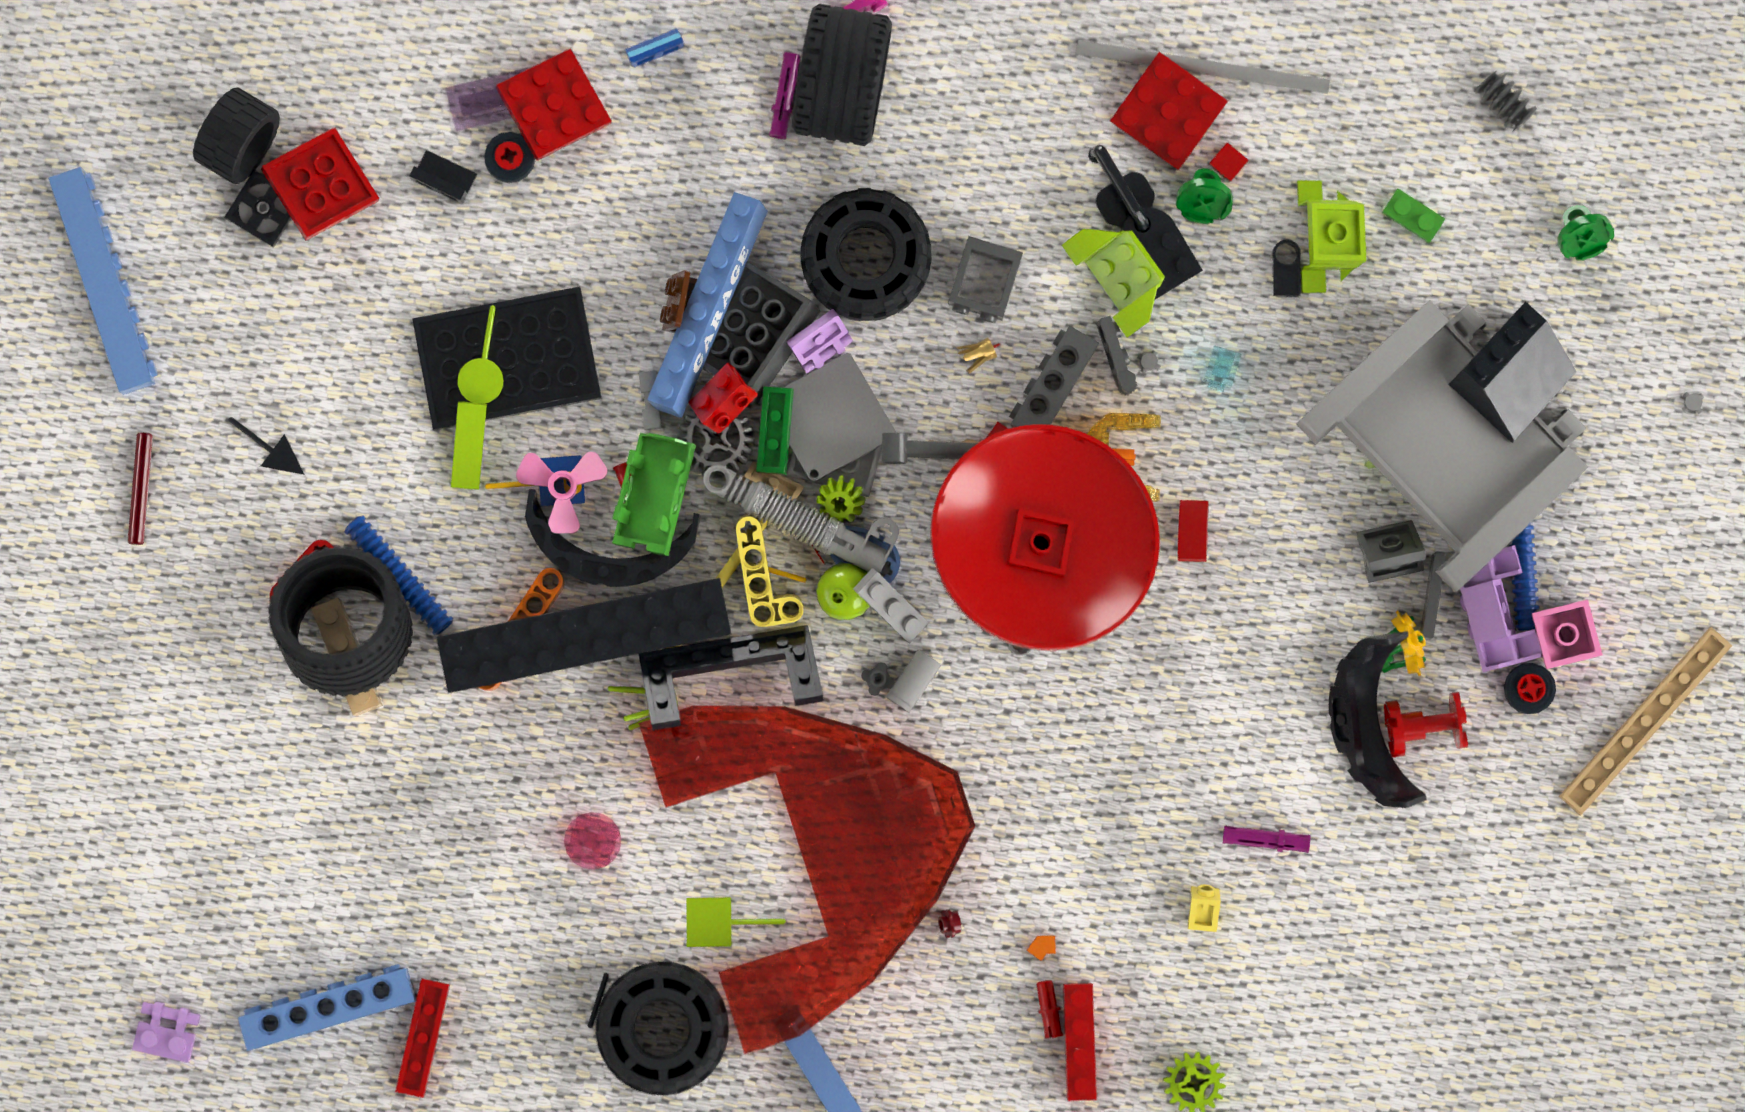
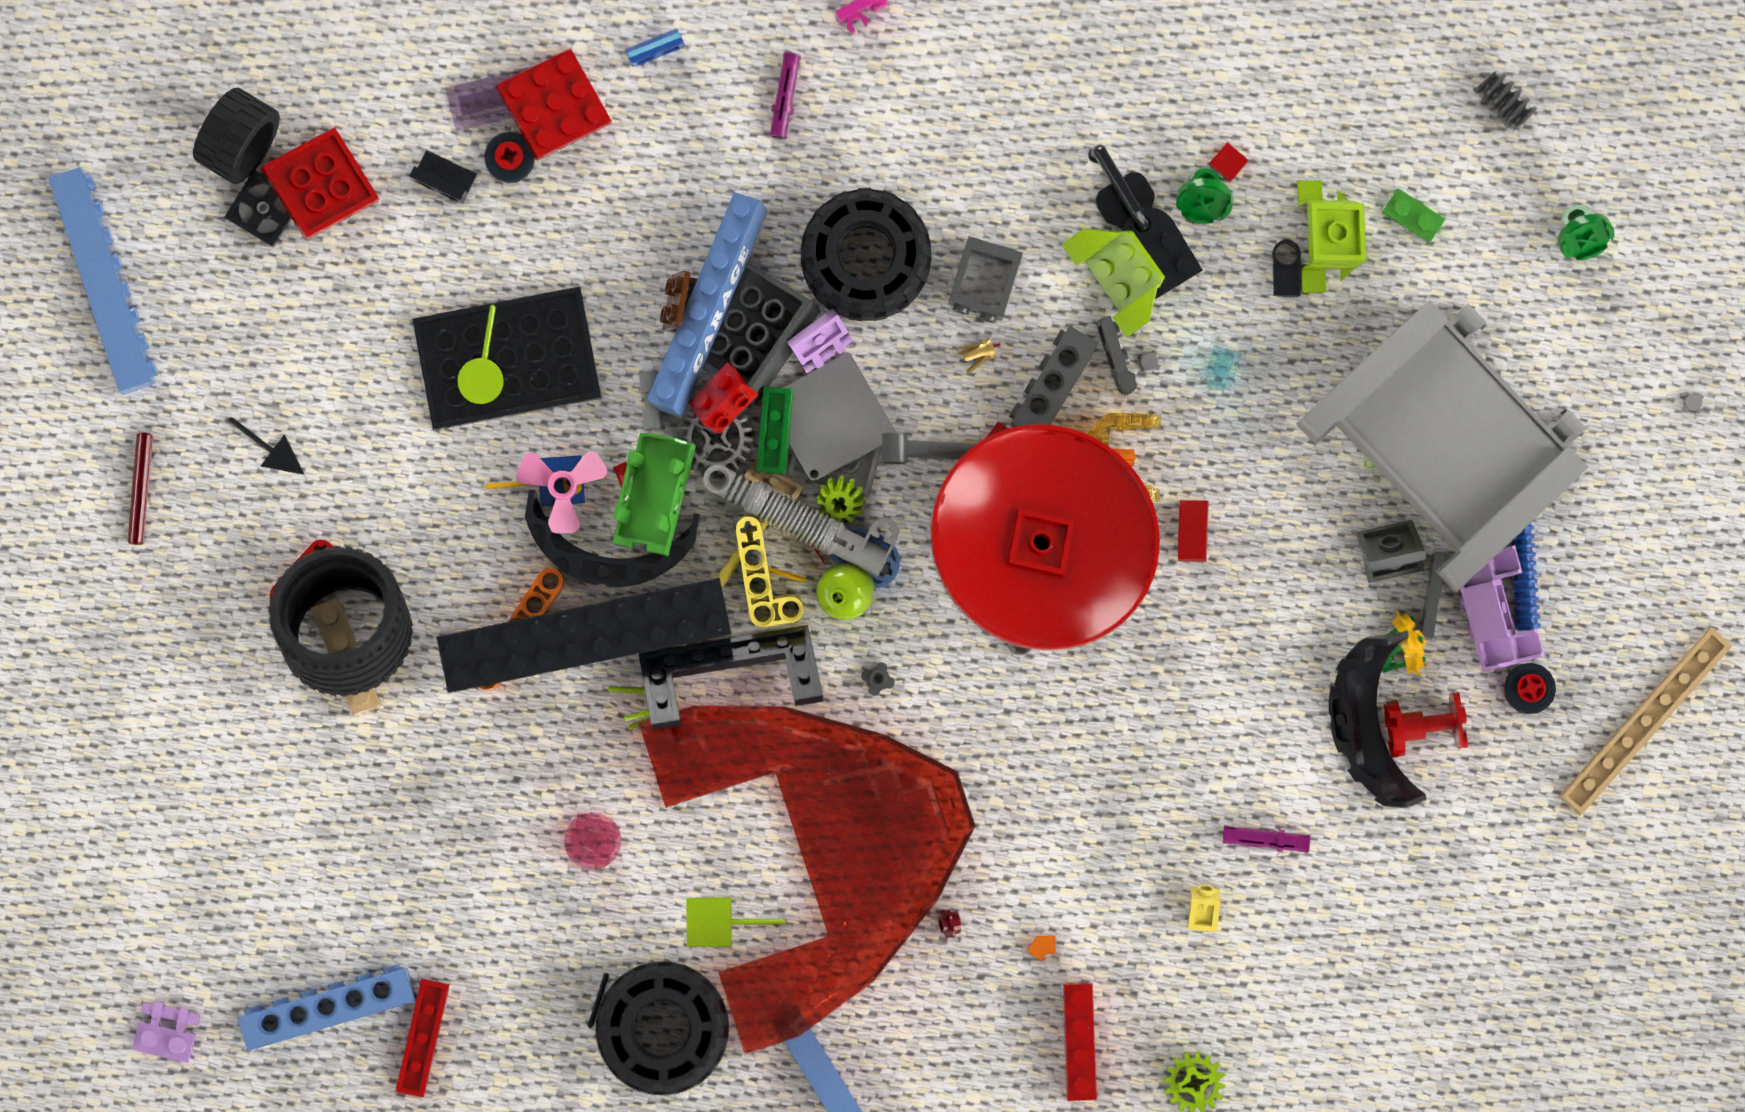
(410, 588): blue piece -> none
(468, 445): lime tile -> none
(841, 74): black tyre -> none
(890, 605): light grey plate -> none
(913, 681): light grey pin -> none
(1049, 1009): red axle -> none
(1168, 111): red plate -> none
(1206, 67): light grey piece -> none
(1515, 373): slope -> none
(1567, 634): bright pink slope -> none

